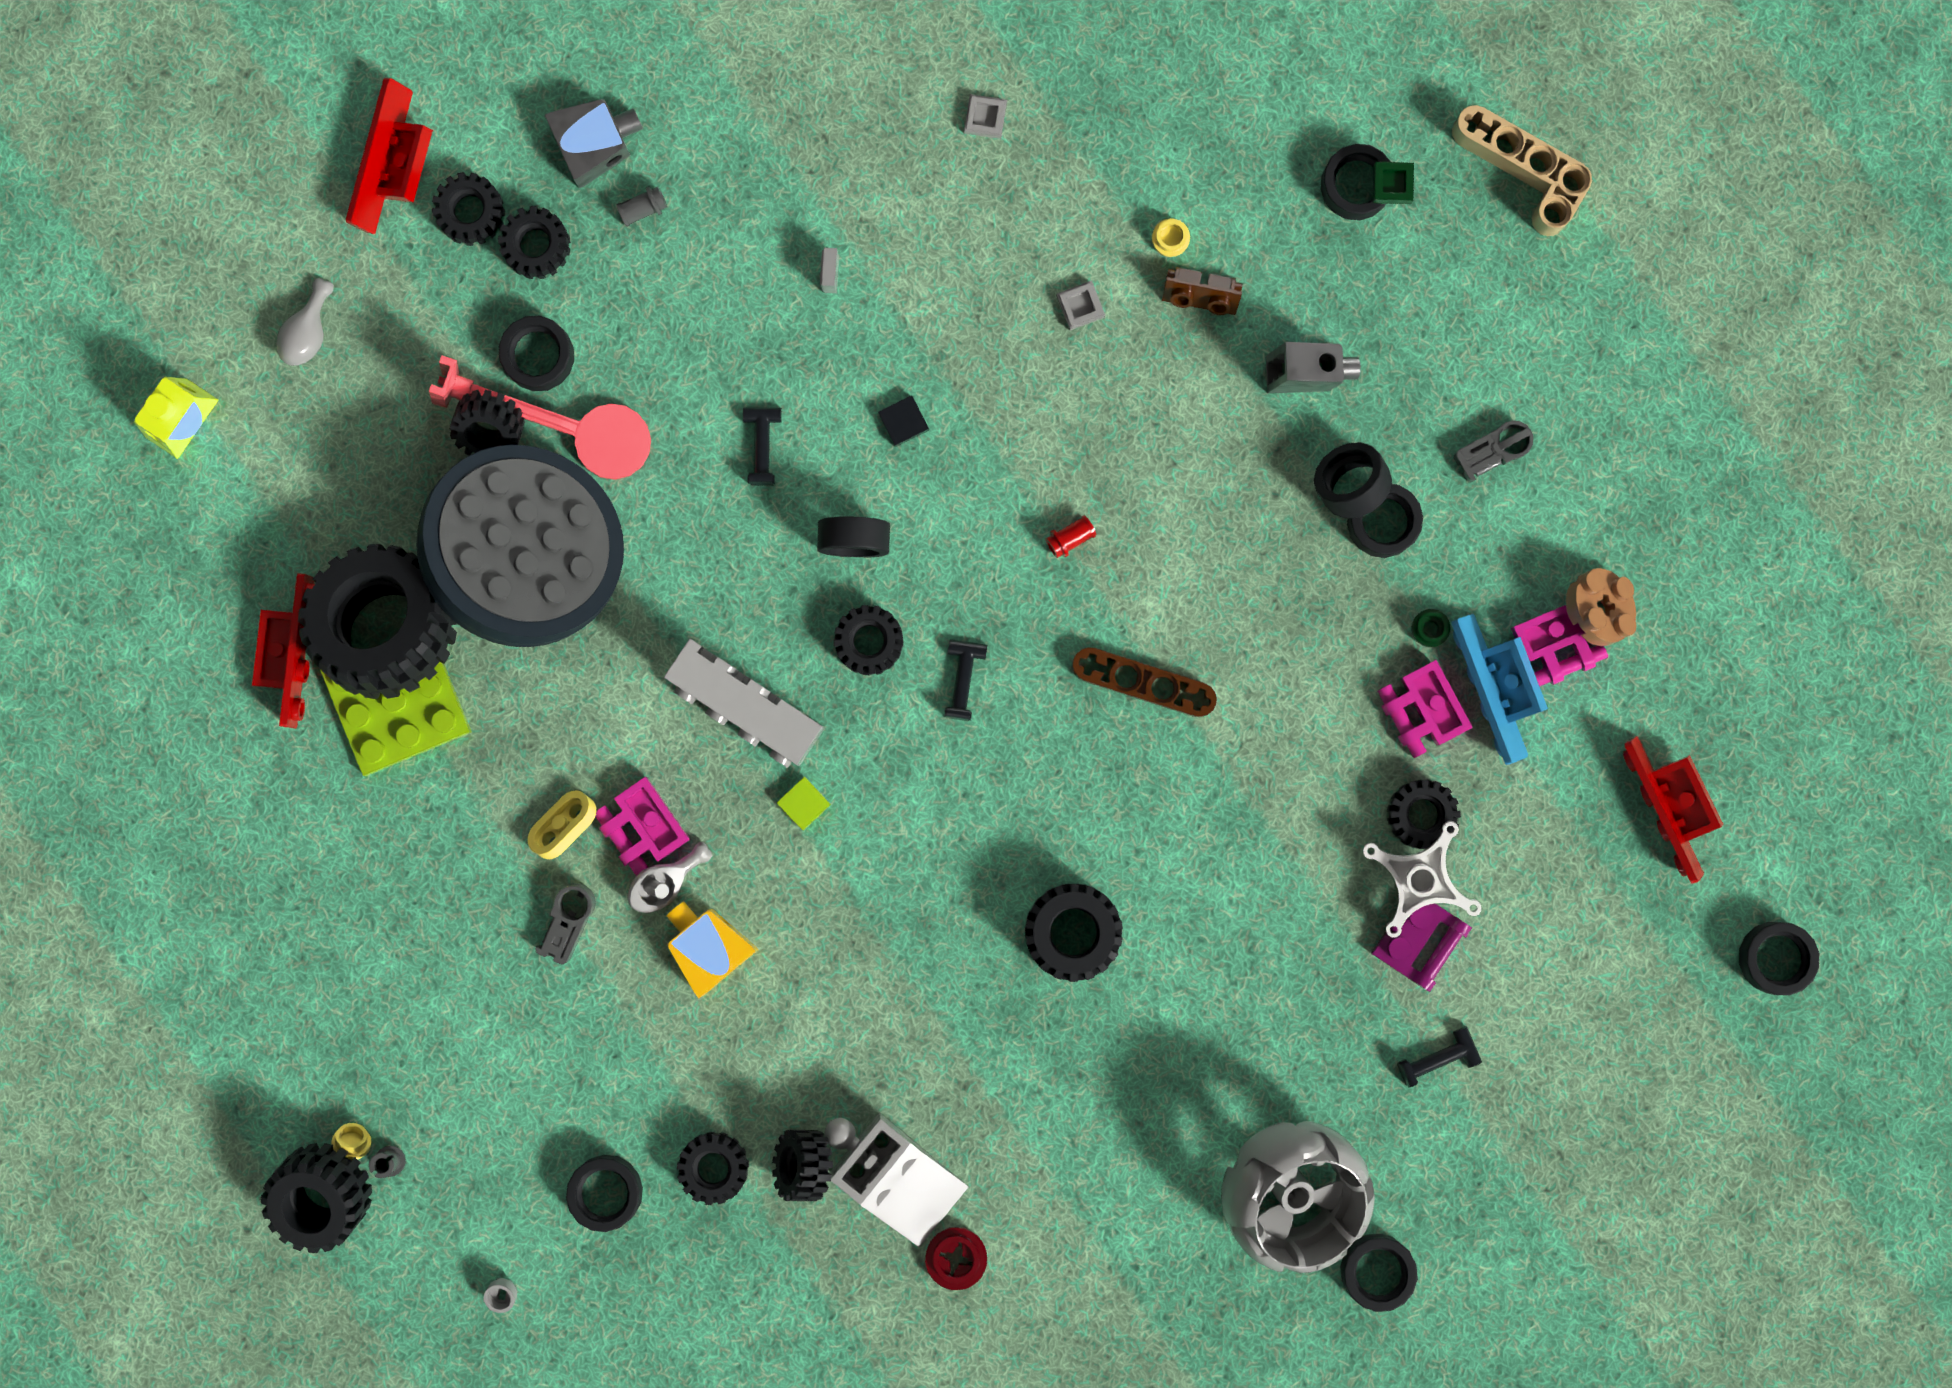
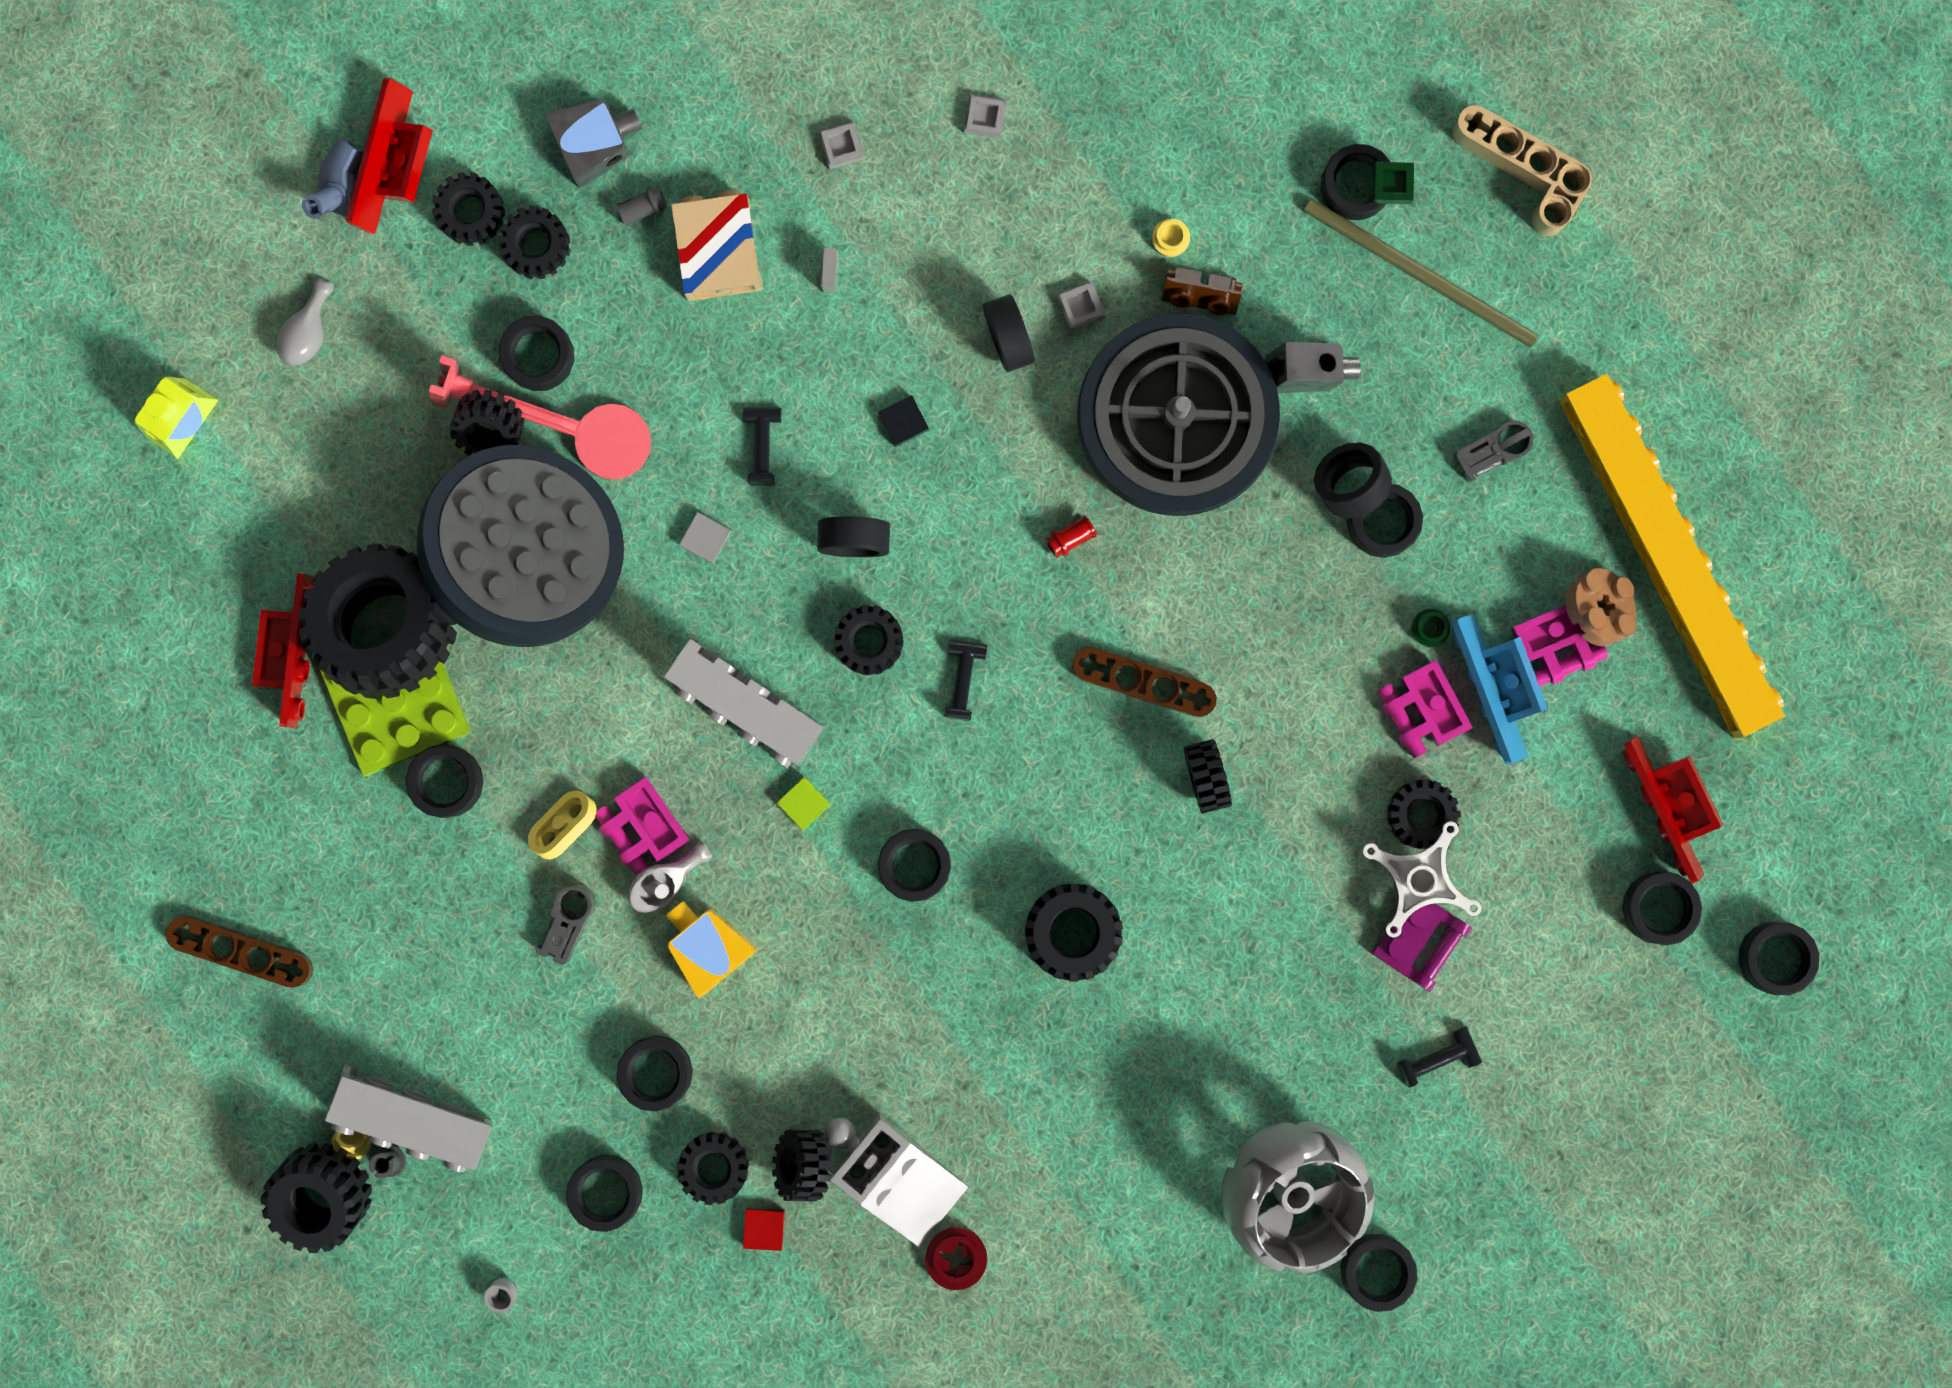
(239, 954): none -> reddish brown beam
(336, 180): none -> sand blue arm
(407, 1121): none -> light grey wedge
(415, 775): none -> black tyre
(625, 1068): none -> black tyre
(705, 538): none -> light grey tile
(716, 245): none -> panel
(764, 1229): none -> red tile
(841, 145): none -> light grey tile
(889, 879): none -> black tyre
(1008, 333): none -> black tyre
(1178, 414): none -> dark grey wheel
(1207, 776): none -> black tyre
(1421, 273): none -> olive piece
(1672, 556): none -> yellow brick
(1691, 902): none -> black tyre

